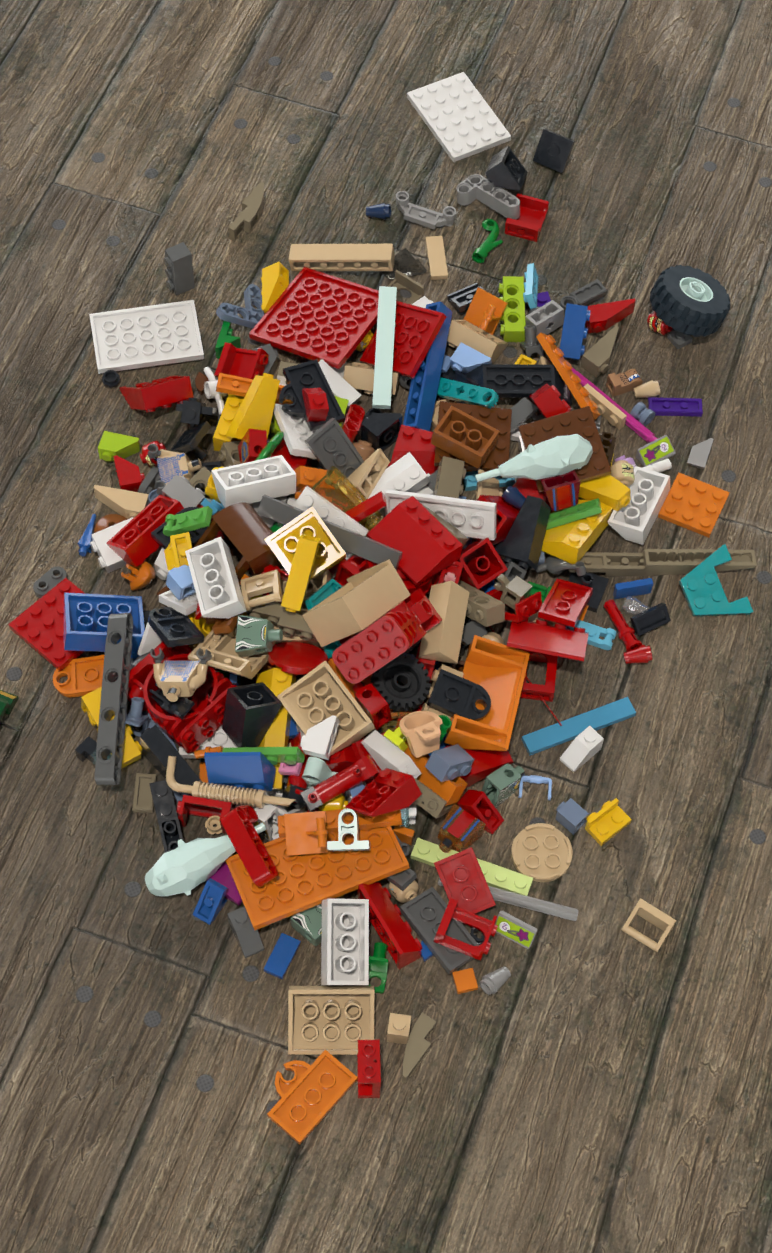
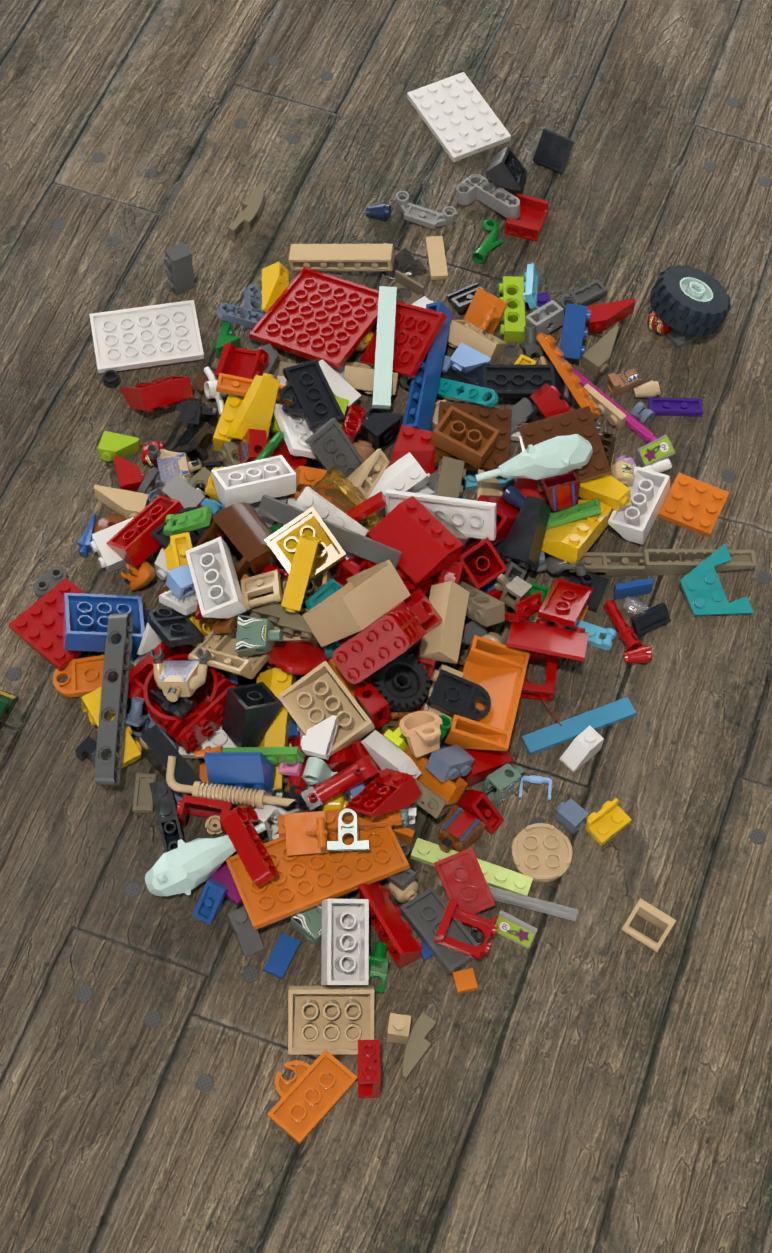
(315, 404): red slope -> none
(493, 981): light grey cone -> none
(700, 453): light grey slope -> none

